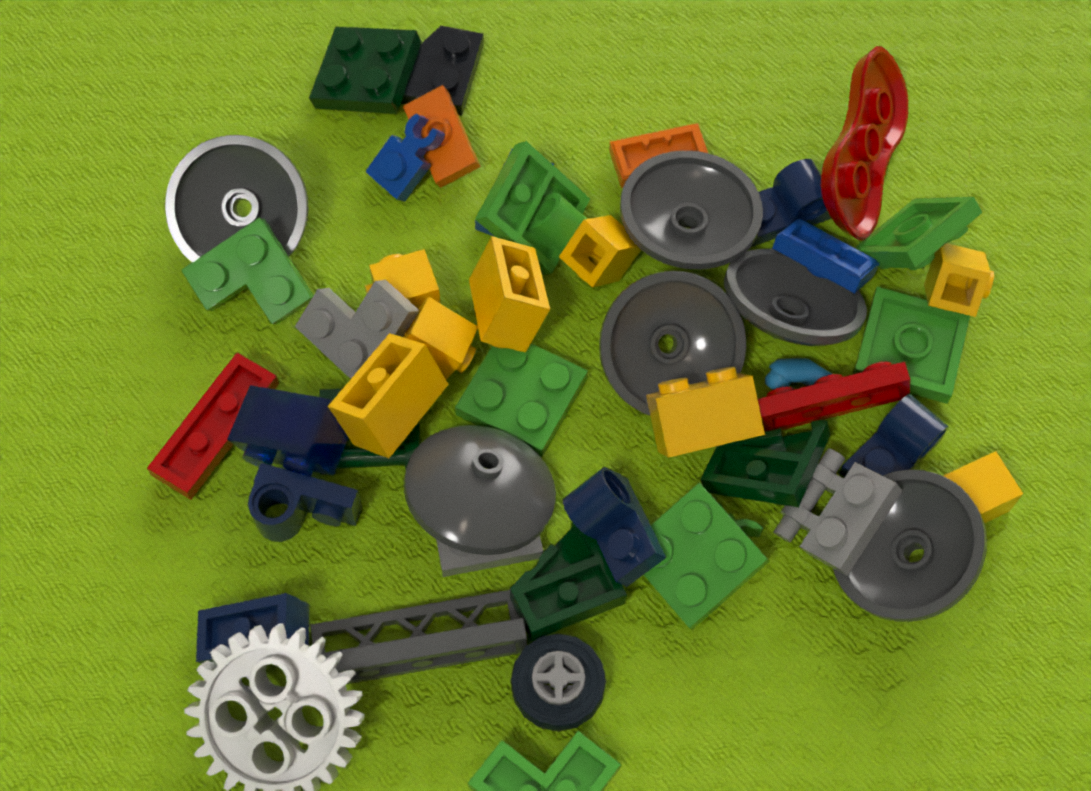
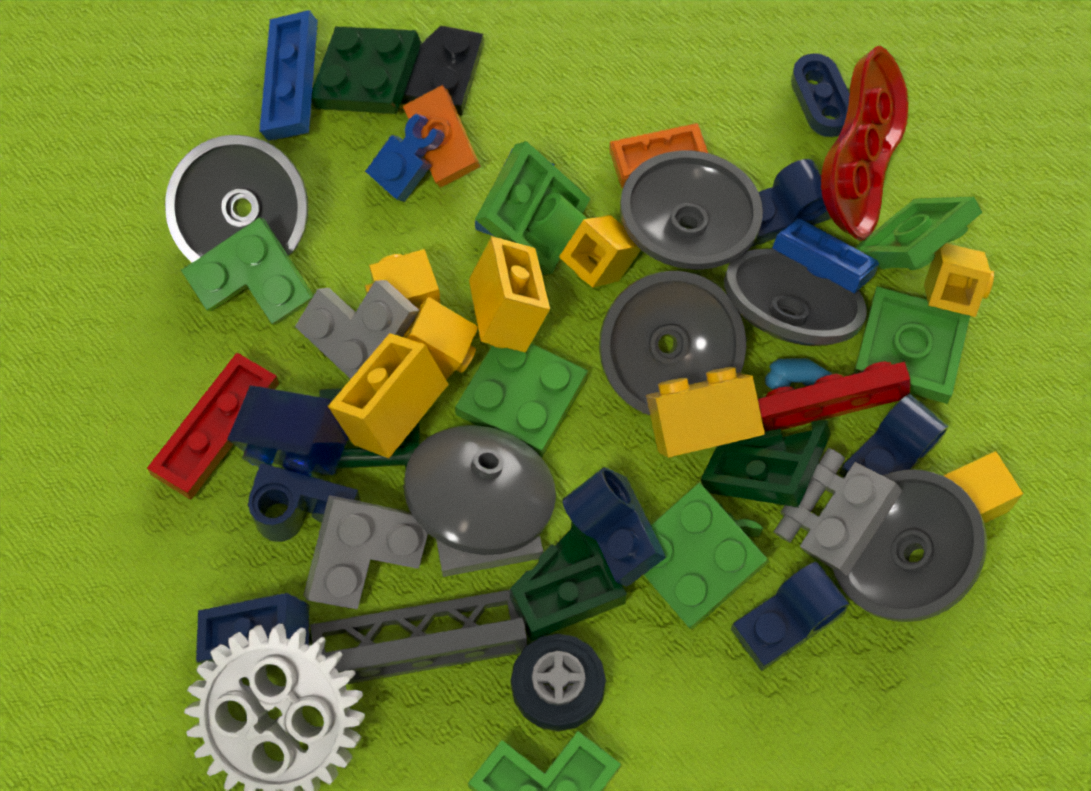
(288, 76): none -> blue plate
(347, 541): none -> light grey plate
(791, 617): none -> dark blue plate
(824, 99): none -> dark blue plate

